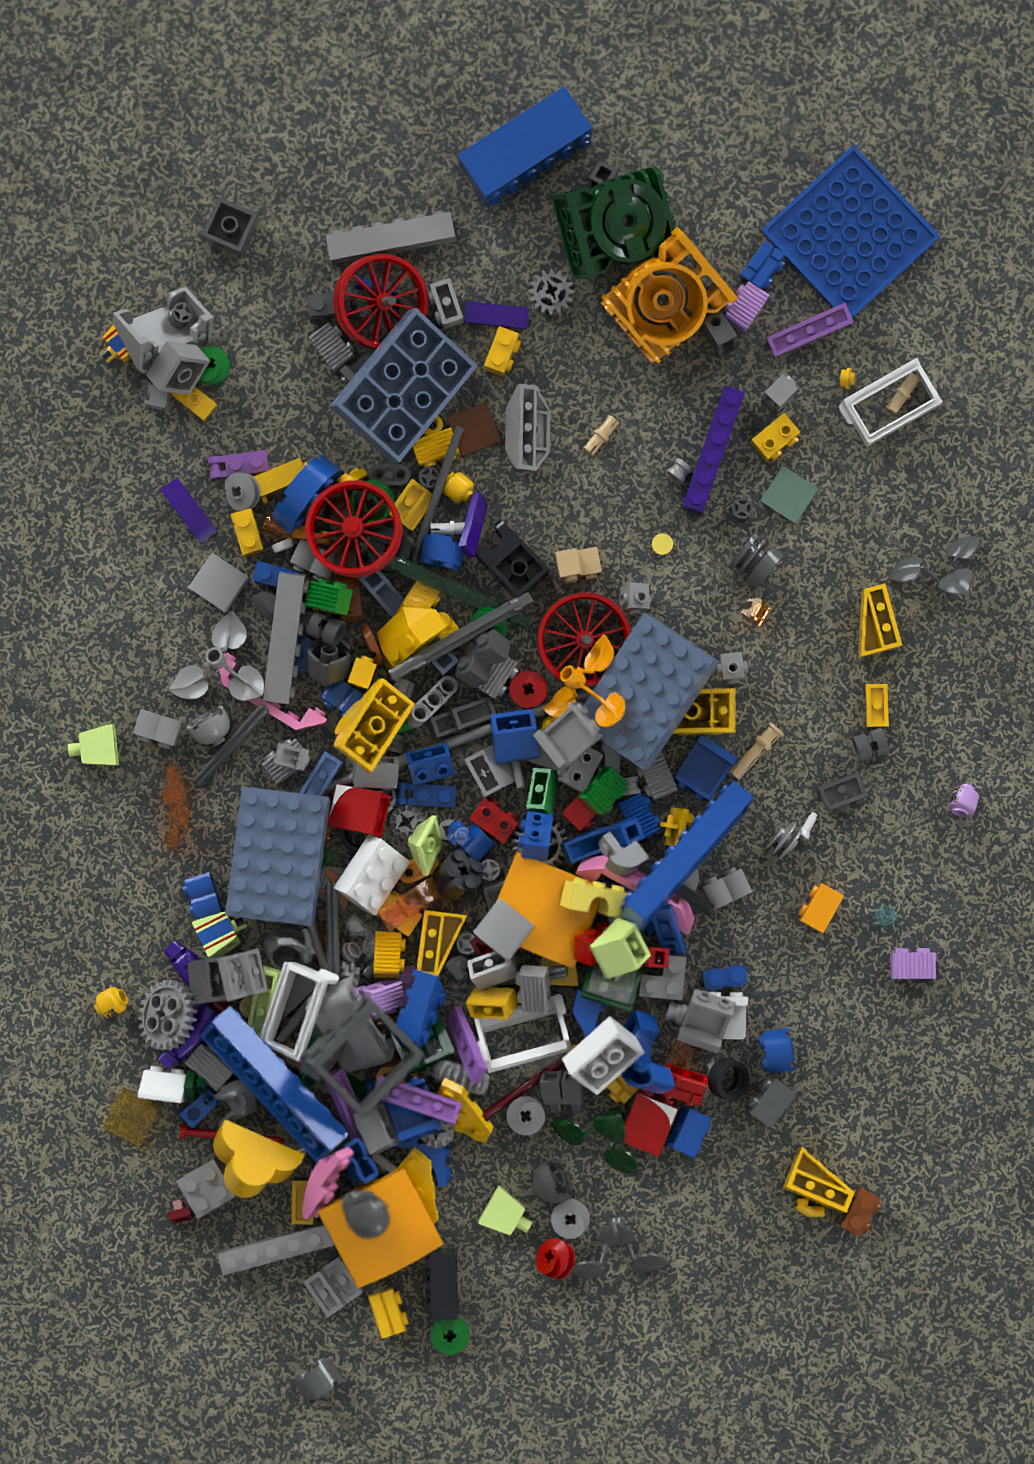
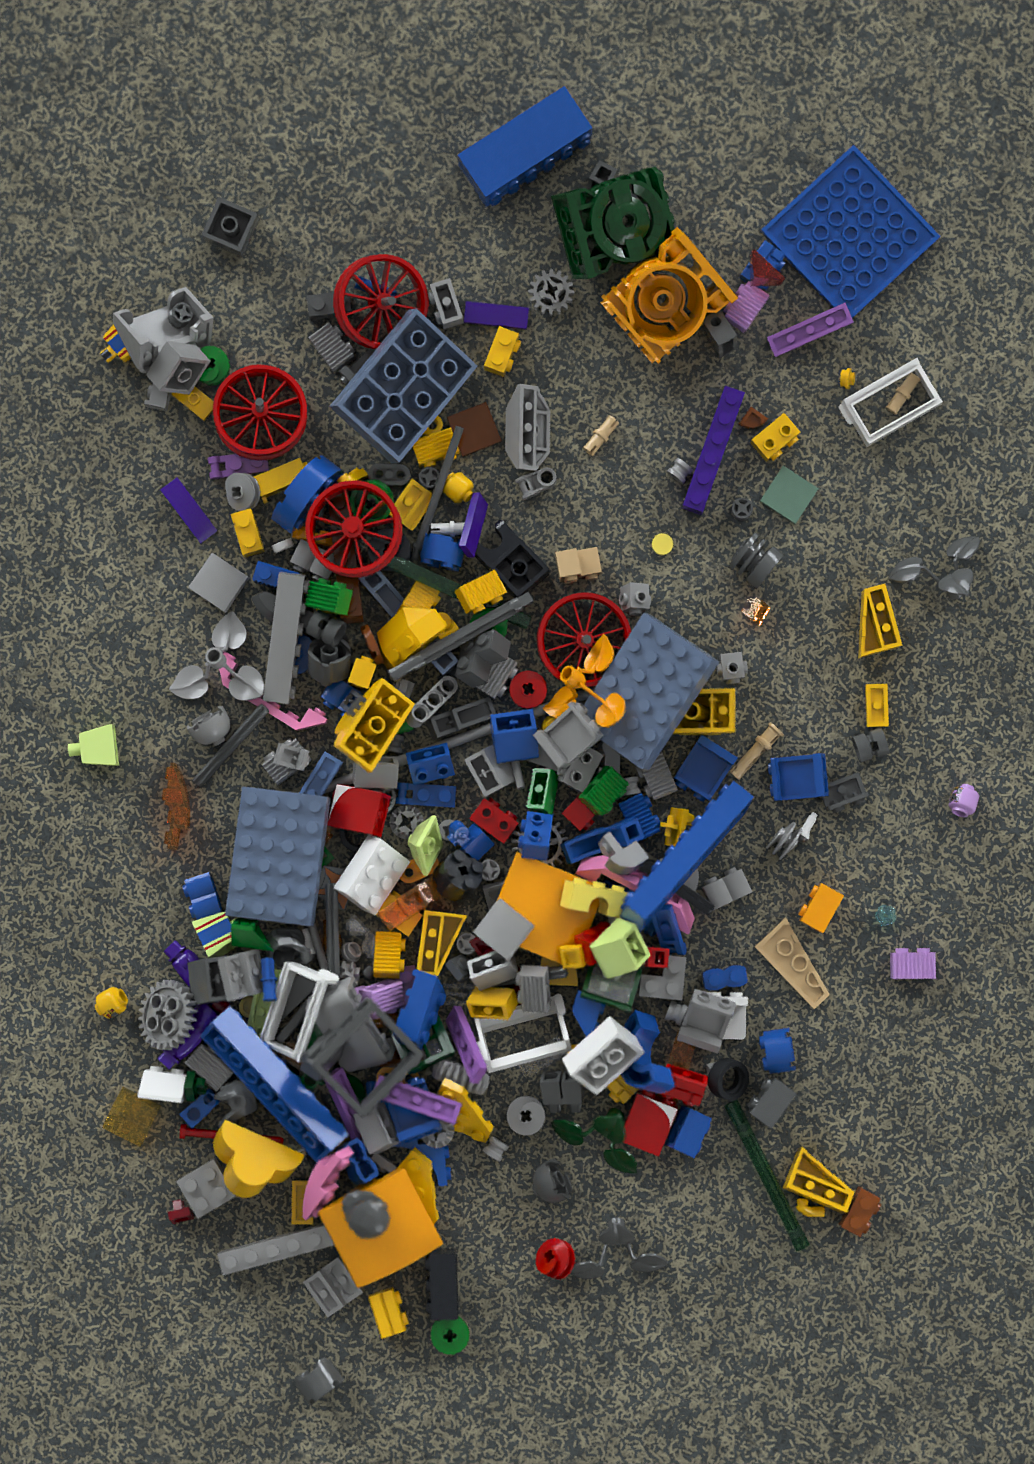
(158, 728): light grey brick -> none
(248, 934): none -> green slope
(260, 412): none -> red wheel
(268, 980): none -> blue axle
(273, 528): clear orange cone -> none
(354, 704): none -> dark grey tile
(390, 237): light grey brick -> none
(481, 592): none -> yellow brick
(495, 1148): none -> light grey wheel
(504, 1213): yellowish green torso -> none
(519, 1091): dark red bar -> none
(534, 482): none -> light grey piece
(570, 1230): light grey piece -> none
(572, 956): none -> yellow tile
(752, 419): none -> dark orange tile
(762, 272): none -> clear red slope
(766, 1174): none -> clear green piece
(780, 393): light grey brick -> none
(788, 957): none -> tan wing
(798, 777): none -> blue panel

